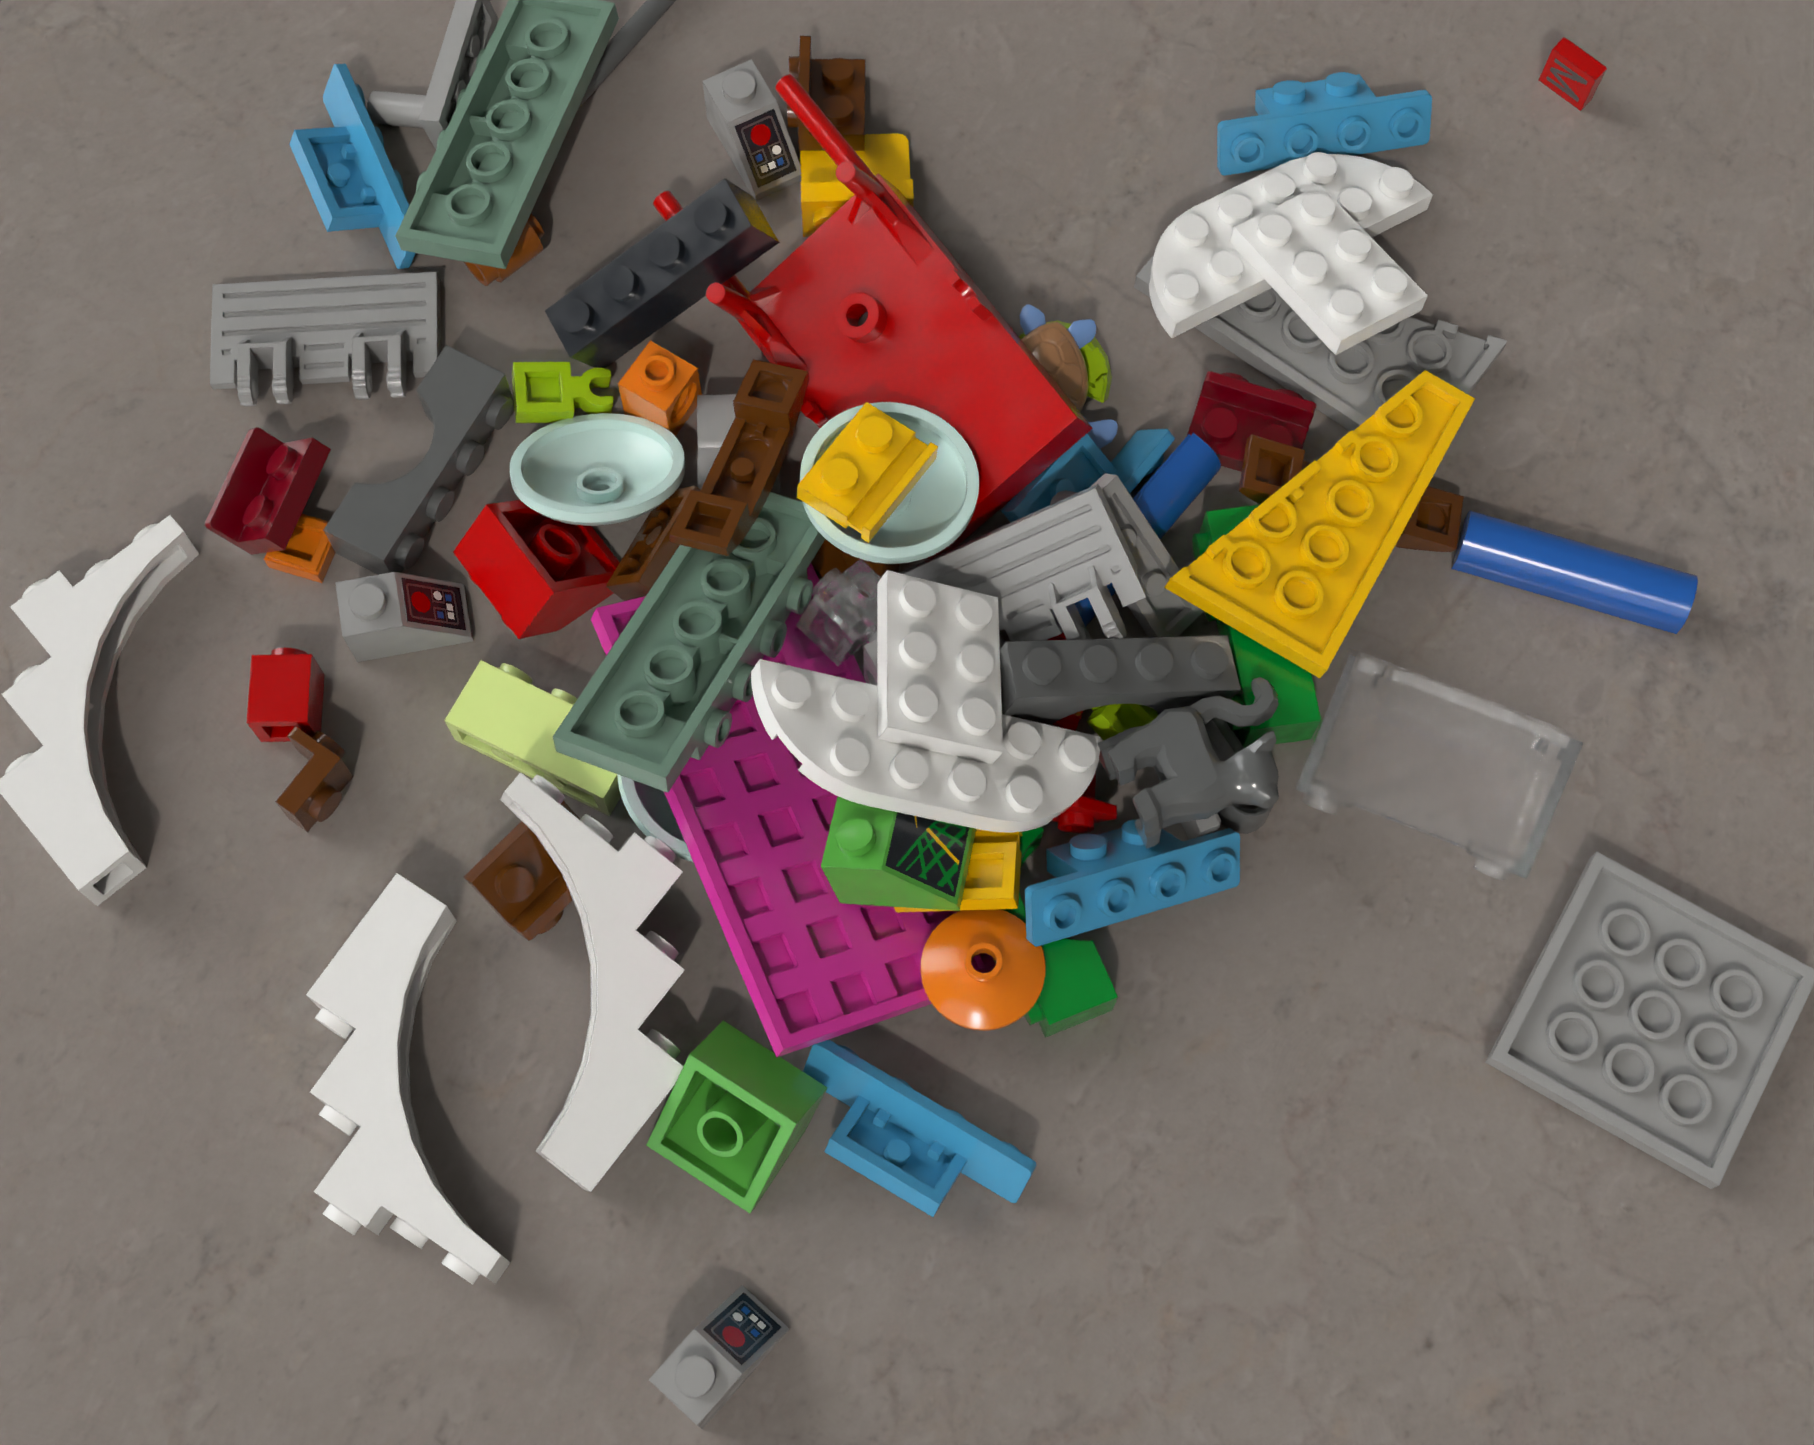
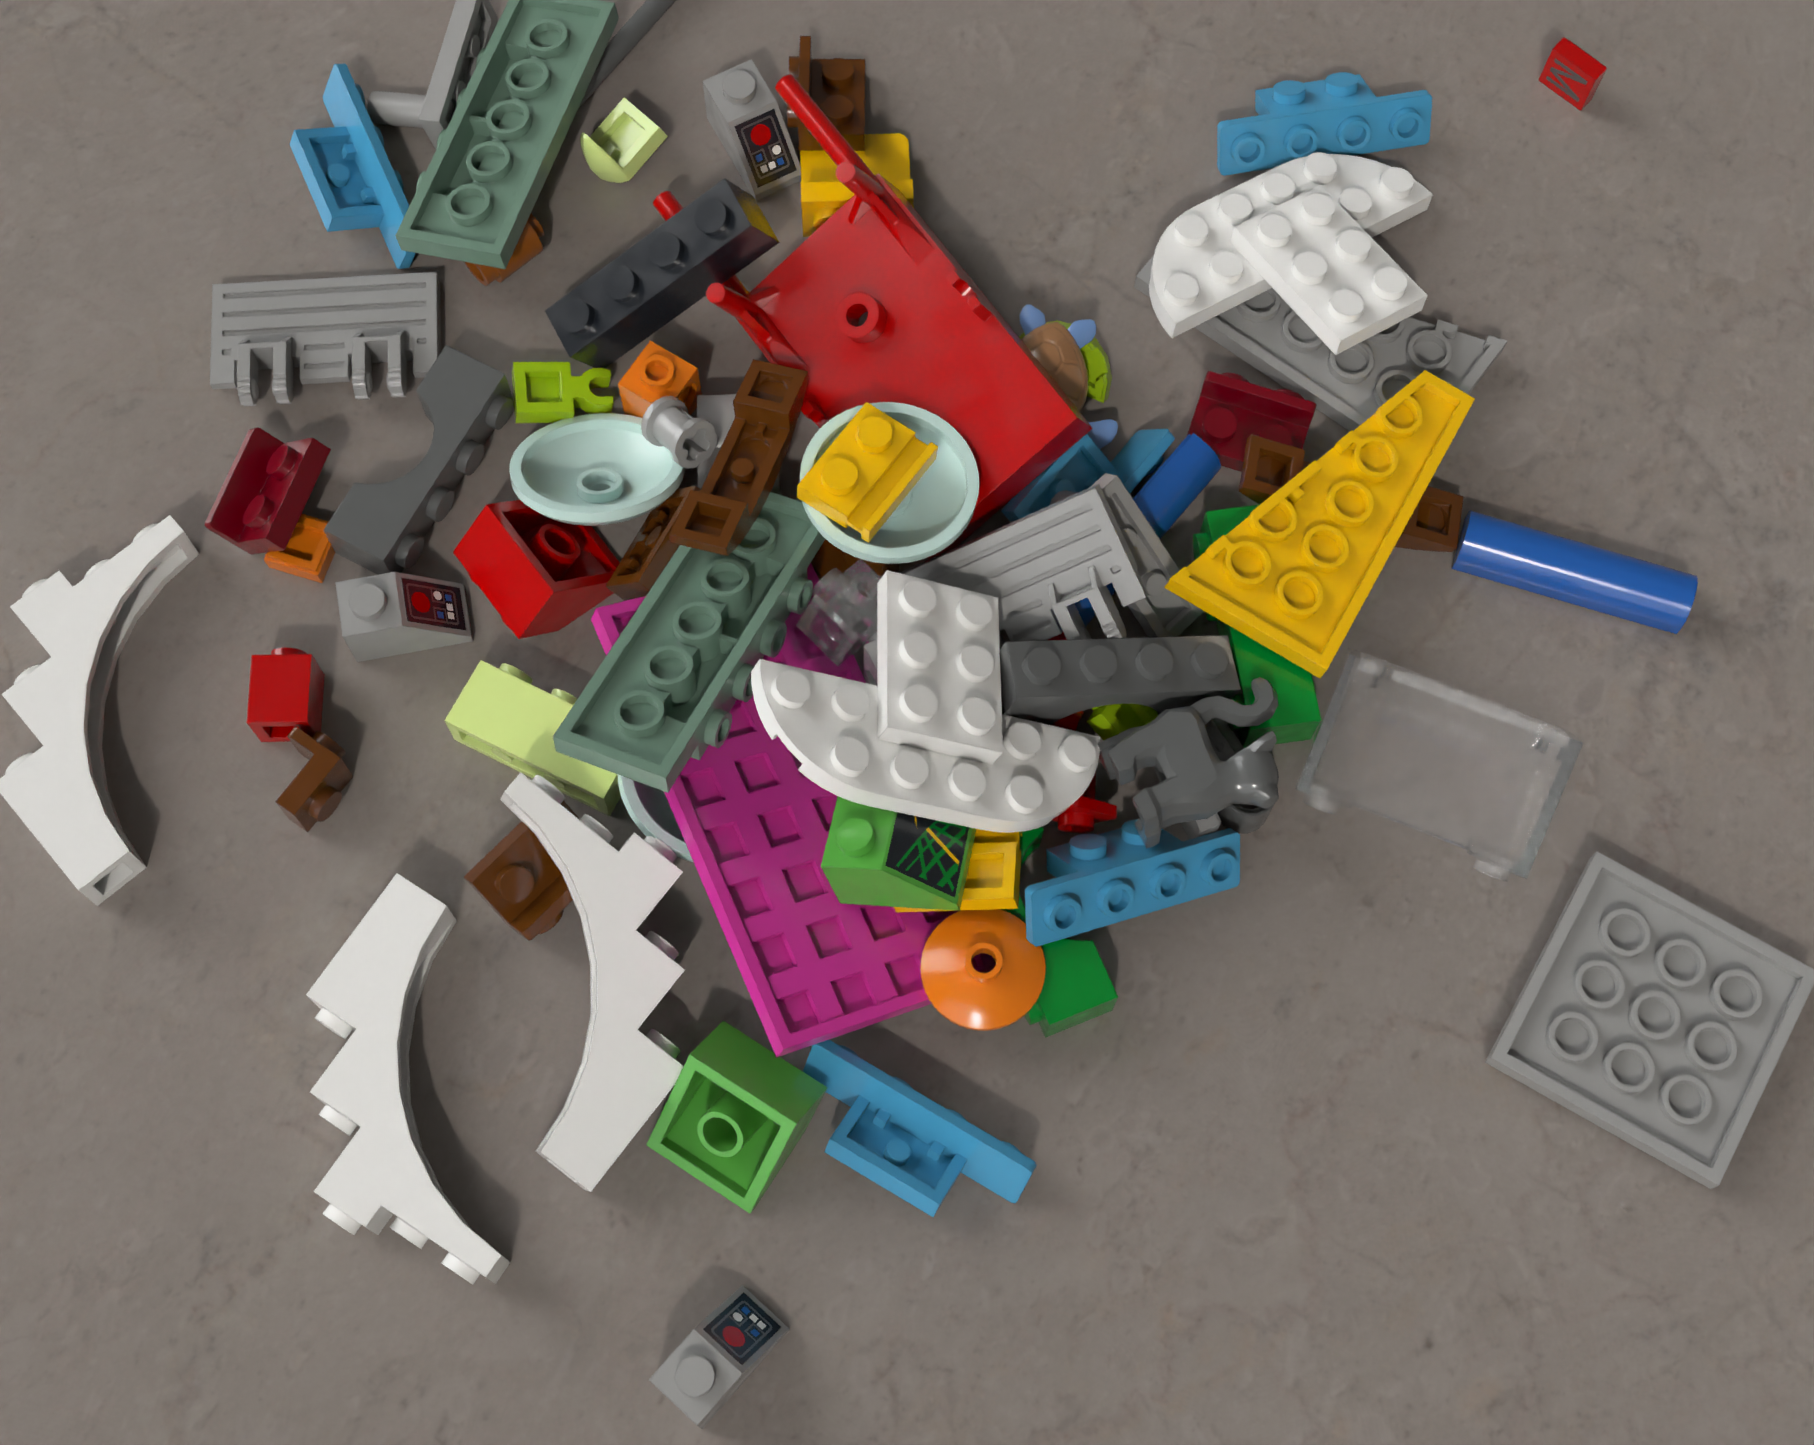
(621, 143): none -> yellowish green plate
(686, 437): none -> light grey bush

